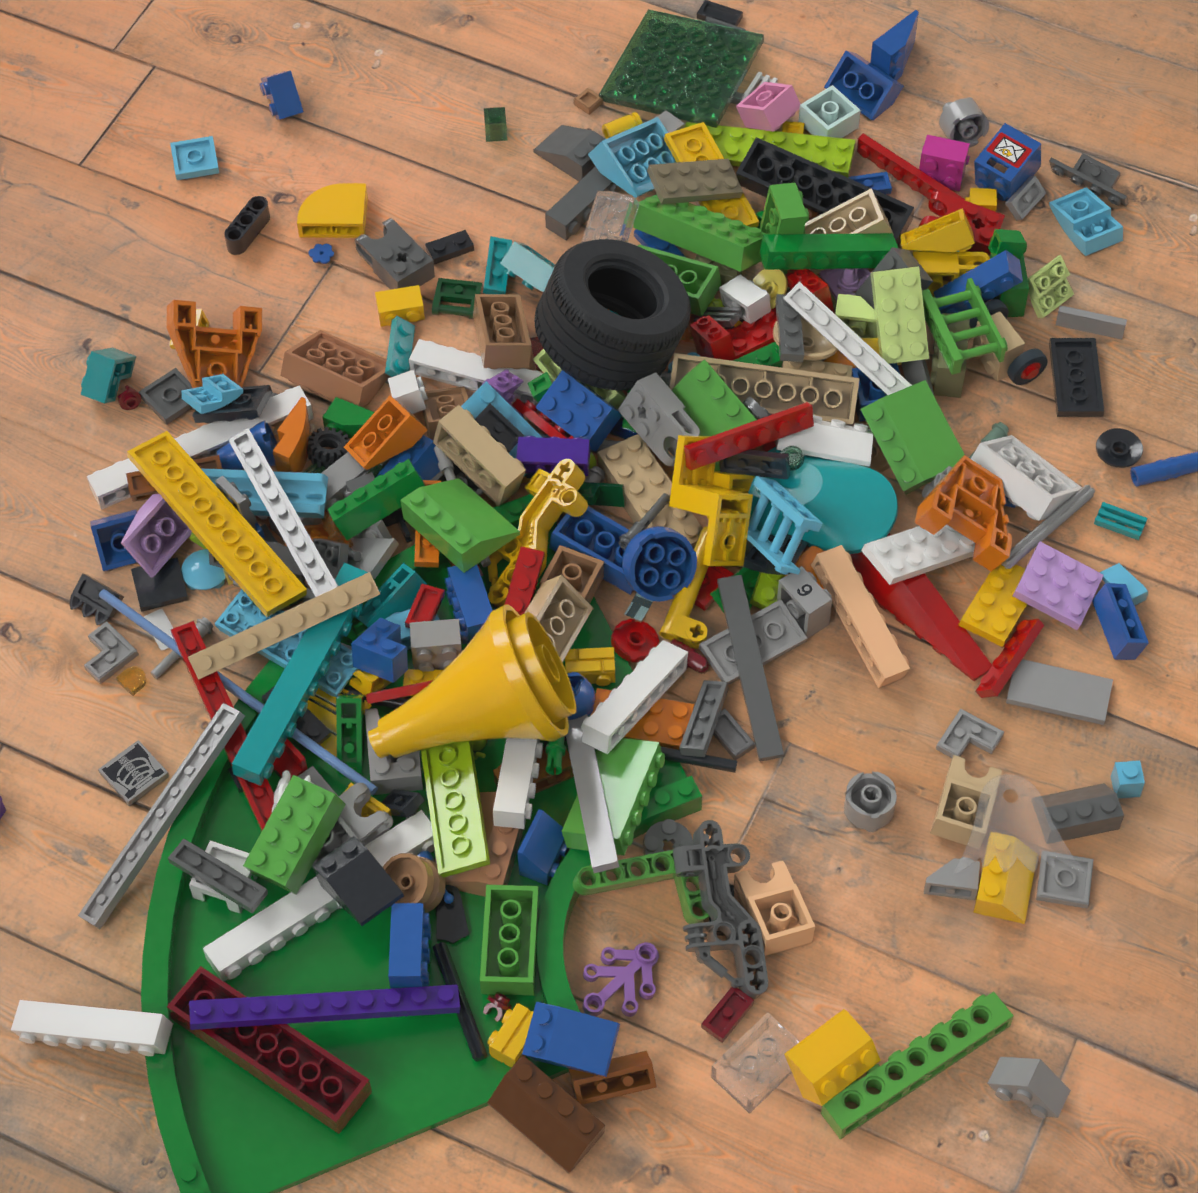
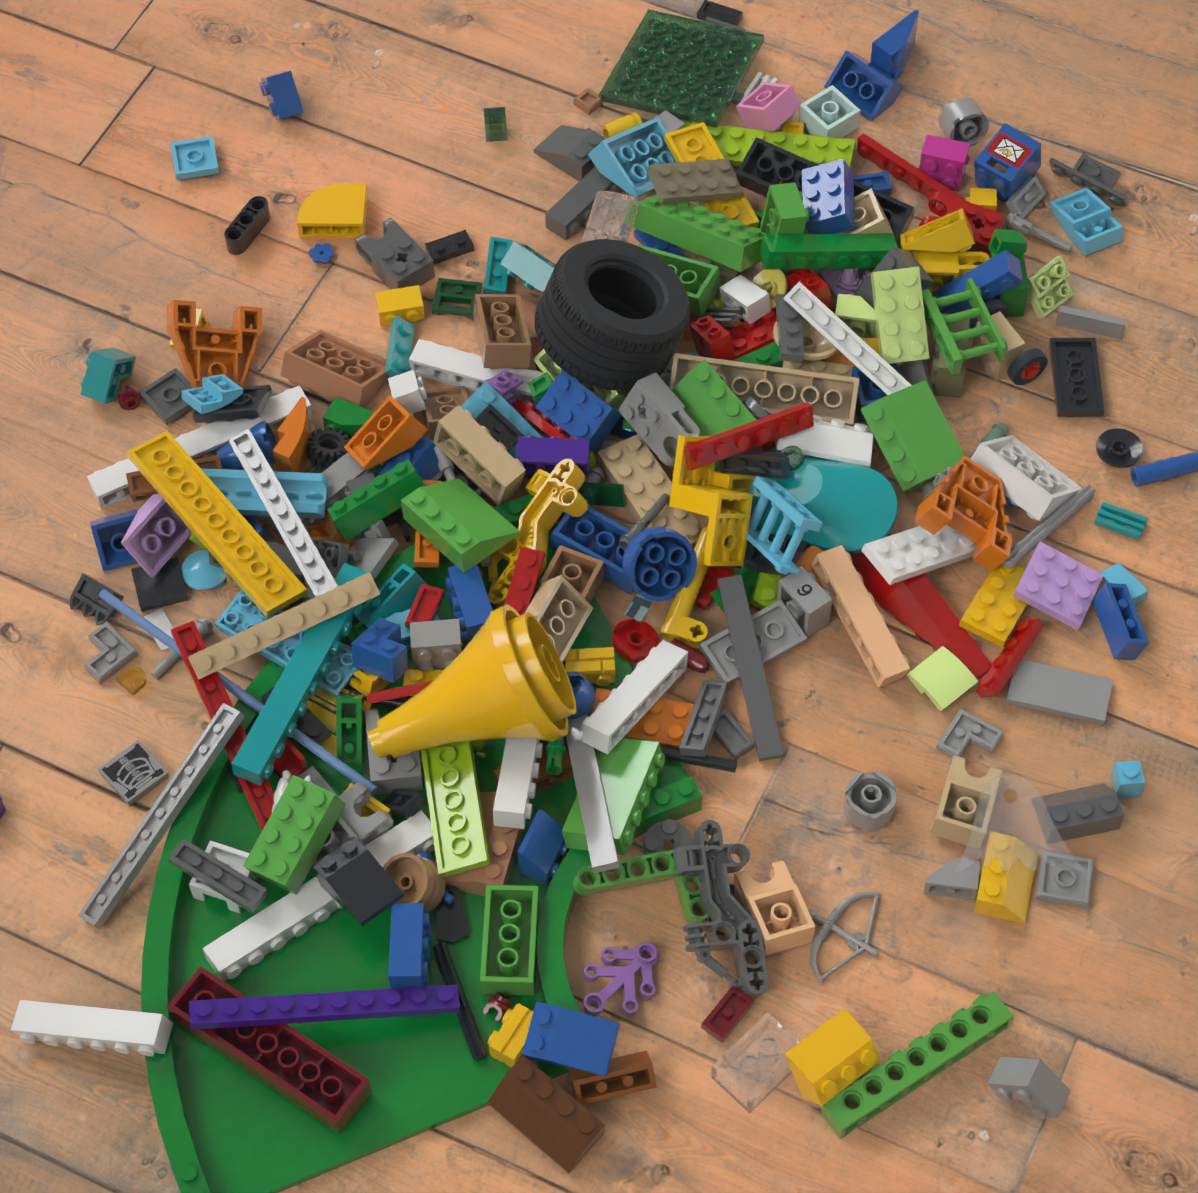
(238, 500): dark grey plate -> none
(829, 197): none -> brick
(854, 940): none -> light grey piece
(942, 678): none -> yellowish green slope
(1018, 223): none -> light grey pin

